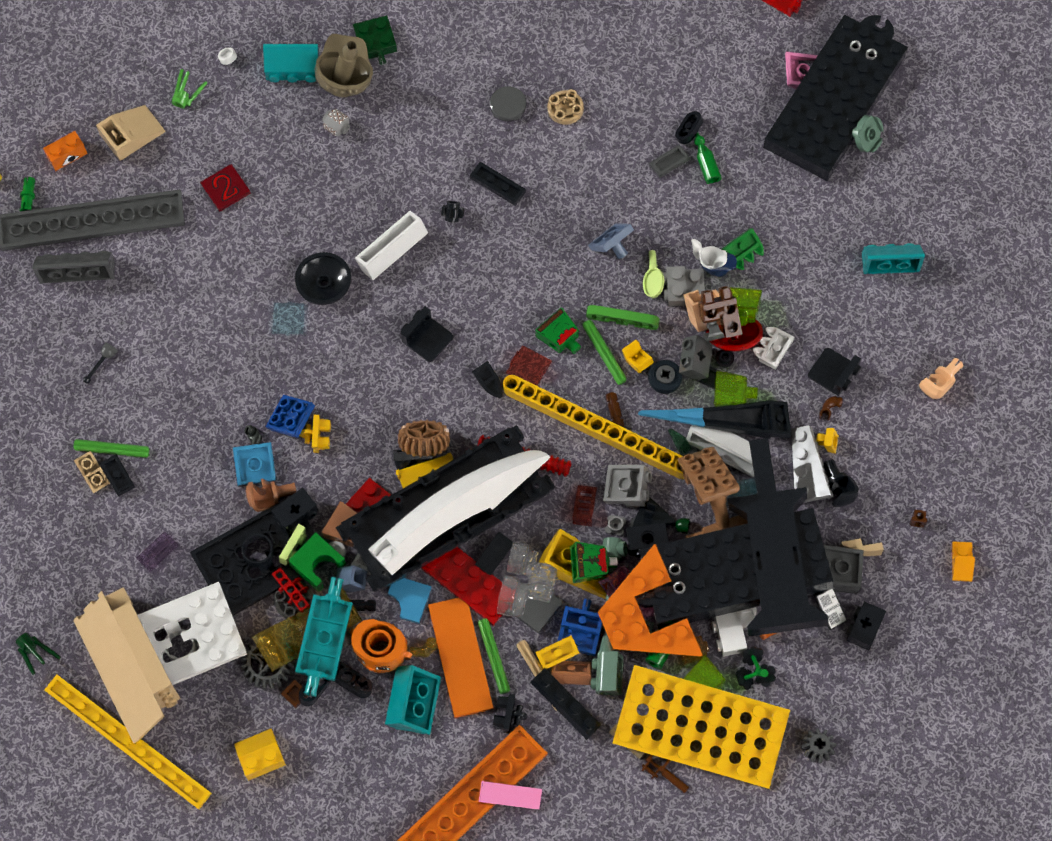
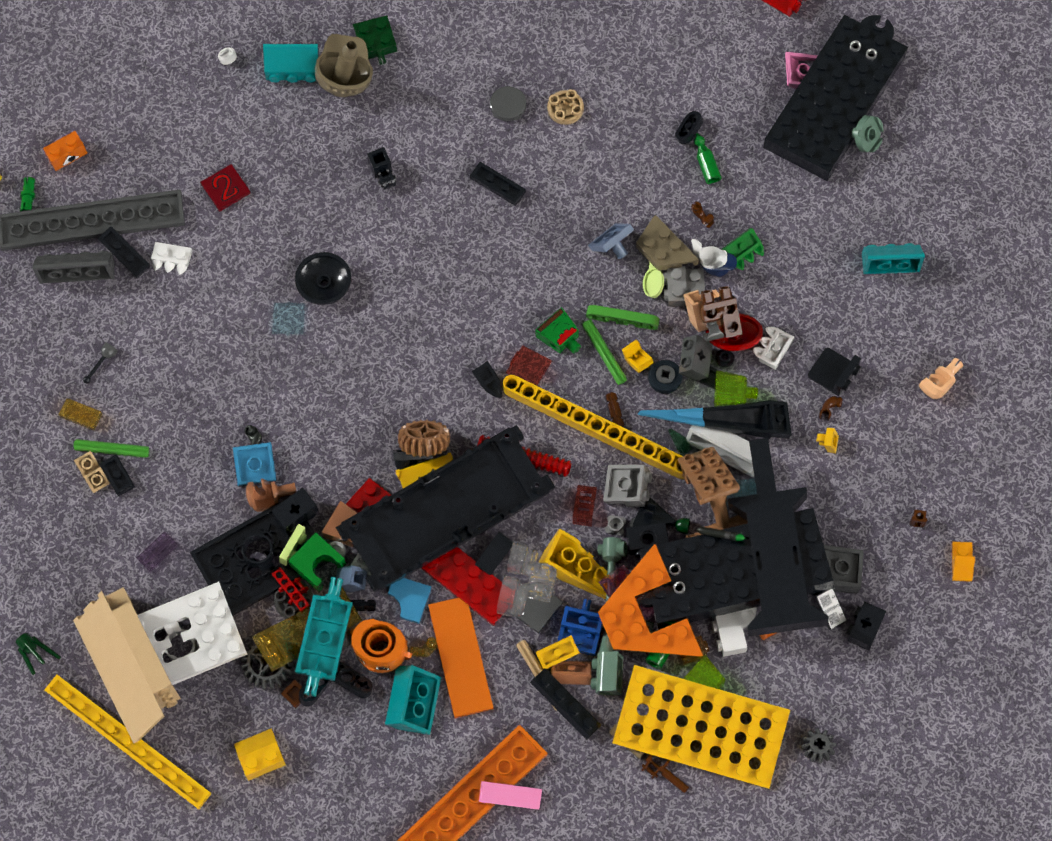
(80, 414): none -> clear yellow plate
(124, 252): none -> black plate
(129, 130): tan slope -> none
(171, 256): none -> white plate
(180, 96): bright green plant -> none
(290, 416): blue tile -> none
(318, 442): yellow hips -> none
(336, 122): light grey head -> none
(381, 168): none -> black brick
(391, 245): white brick -> none
(425, 335): black bracket -> none
(452, 211): black gear -> none
(454, 504): white slope -> none
(493, 655): bright green axle -> none
(507, 704): black hips -> none
(590, 562): green torso -> none
(663, 247): none -> dark tan wing
(669, 161): dark grey tile -> none
(698, 211): none -> reddish brown arm
(734, 536): none -> pearl dark grey piece
(748, 303): clear neon green torso -> none
(763, 674): black plant -> none
(808, 465): wing -> none
(841, 485): black piece -> none
(869, 550): tan slope -> none

